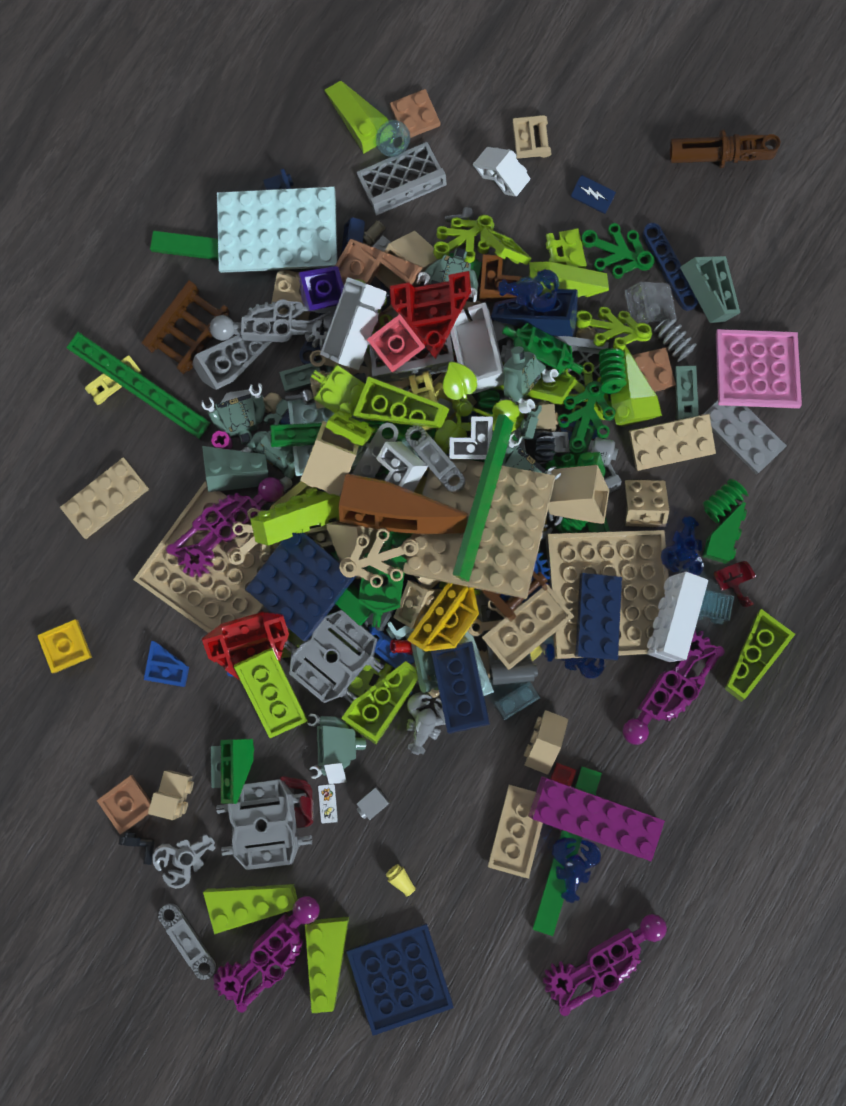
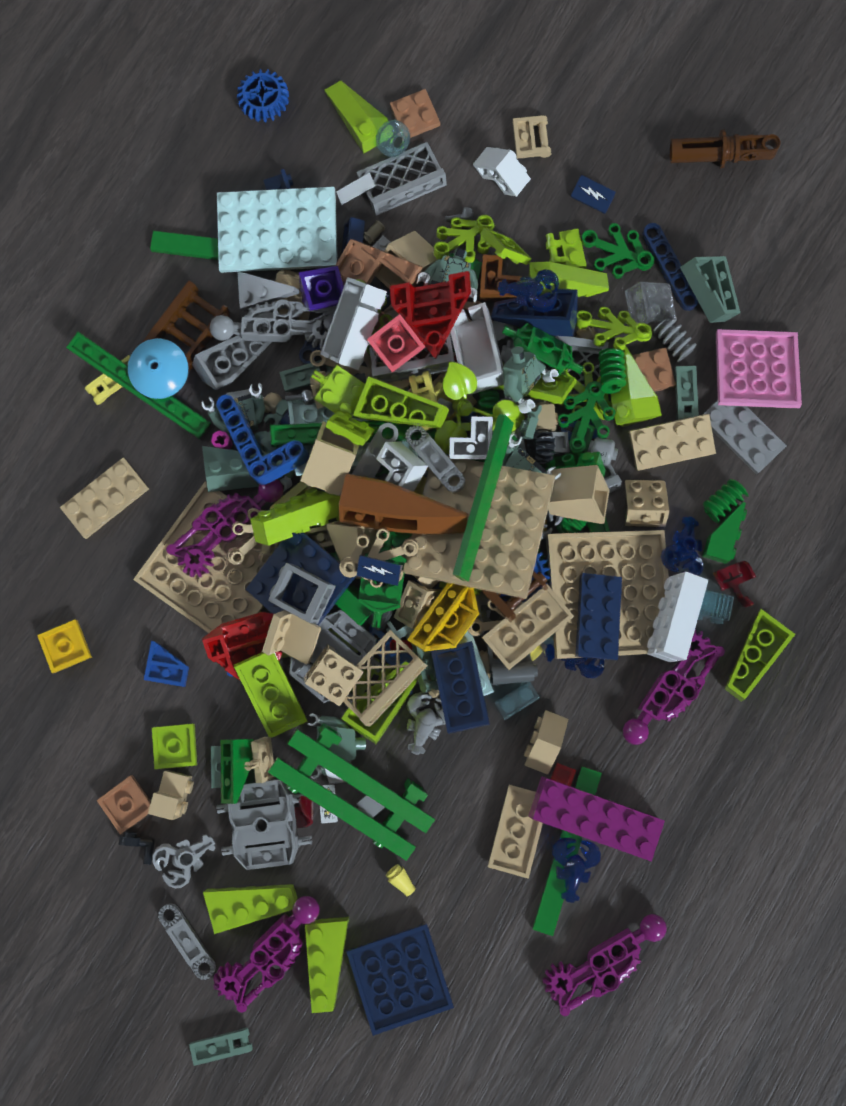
(167, 377): none -> medium azure dish
(174, 746): none -> lime plate
(220, 1046): none -> sand green plate
(251, 446): none -> blue beam
(258, 290): none -> light grey wing
(262, 759): none -> tan plate
(273, 99): none -> blue gear
(291, 636): none -> tan bracket
(318, 601): none -> light grey window
(332, 675): none -> tan bracket
(355, 188): none -> white sticker
(379, 570): none -> dark blue slope
(396, 686): none -> tan fence
(401, 807): none -> green fence

